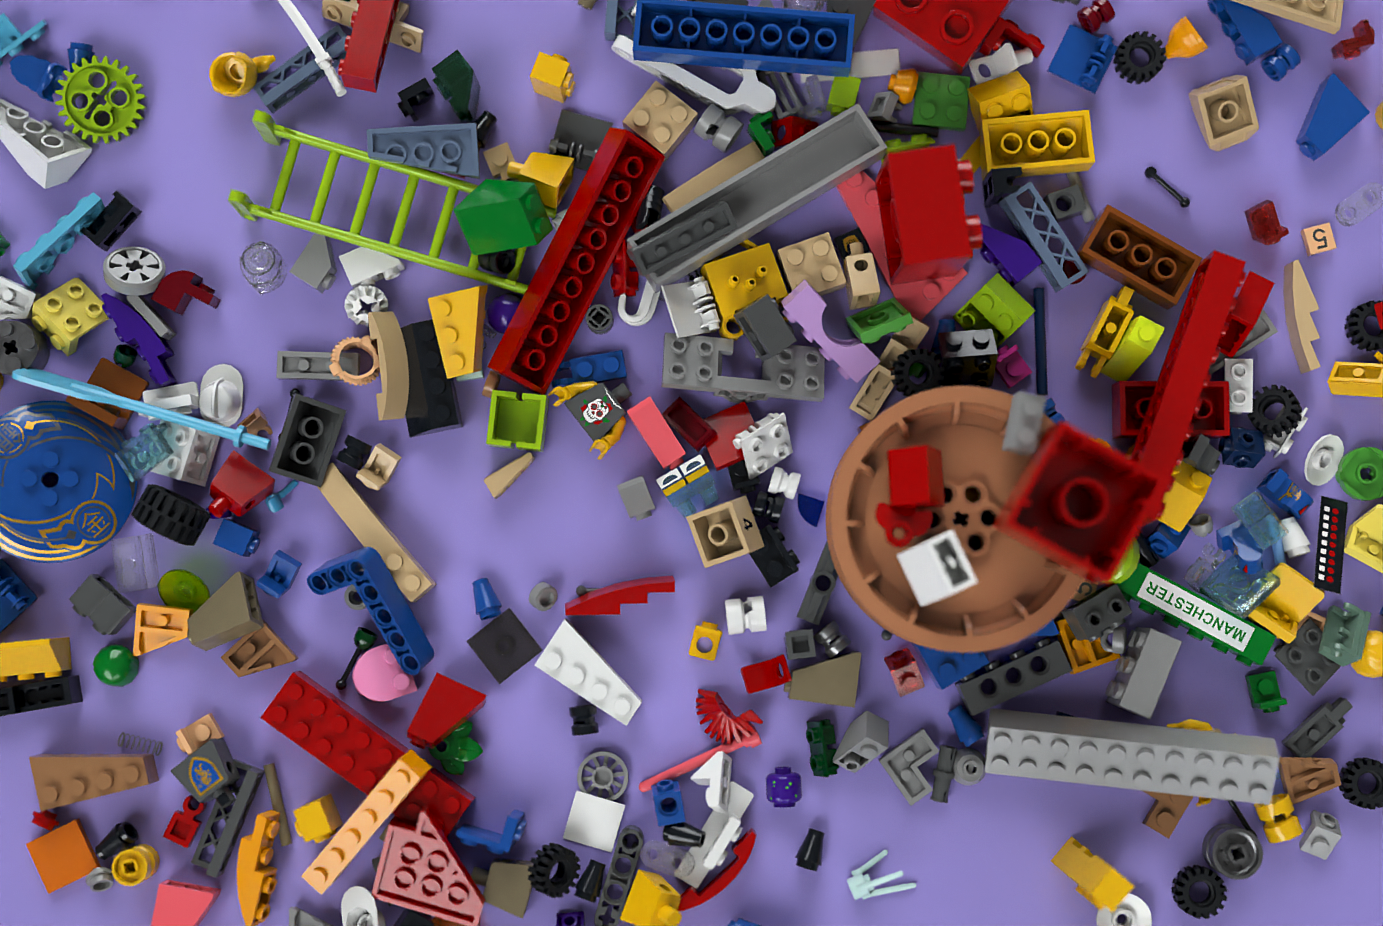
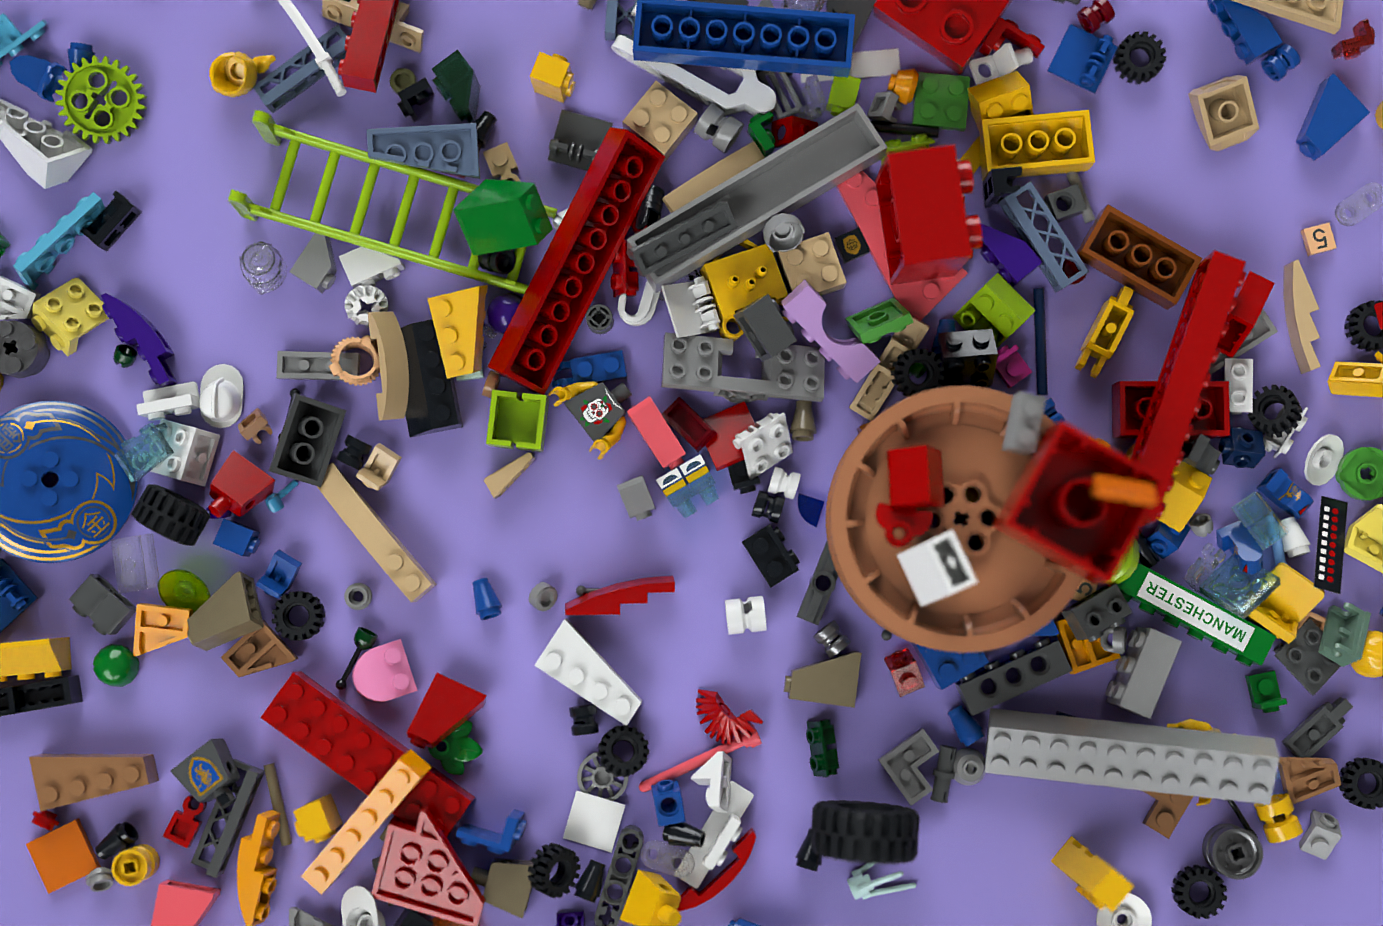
(98, 394): medium azure piece -> none
(117, 381): dark orange bracket -> none
(120, 273): light grey wheel -> none
(122, 742): light grey piece -> none
(151, 316): light grey tile -> none
(178, 289): dark red brick -> none
(198, 734): light nougat bracket -> none
(282, 610): none -> black tyre
(382, 599): blue beam -> none
(402, 79): none -> olive tile
(504, 645): clear smoke plate -> none
(549, 173): yellow torso -> none
(639, 746): none -> black tyre
(705, 630): yellow bracket -> none
(725, 531): tan brick -> none
(765, 674): red bracket -> none
(783, 232): none -> light grey hair
(783, 787): dark purple head -> none
(799, 644): dark grey brick -> none
(803, 422): none -> dark tan cone
(861, 278): tan torso -> none
(862, 742): light grey slope -> none
(865, 831): none -> black tyre
(1123, 490): none -> orange slope
(1133, 348): neon yellow slope -> none
(1150, 172): black hinge -> none
(1184, 40): light orange helmet -> none
(1264, 223): clear red bracket -> none

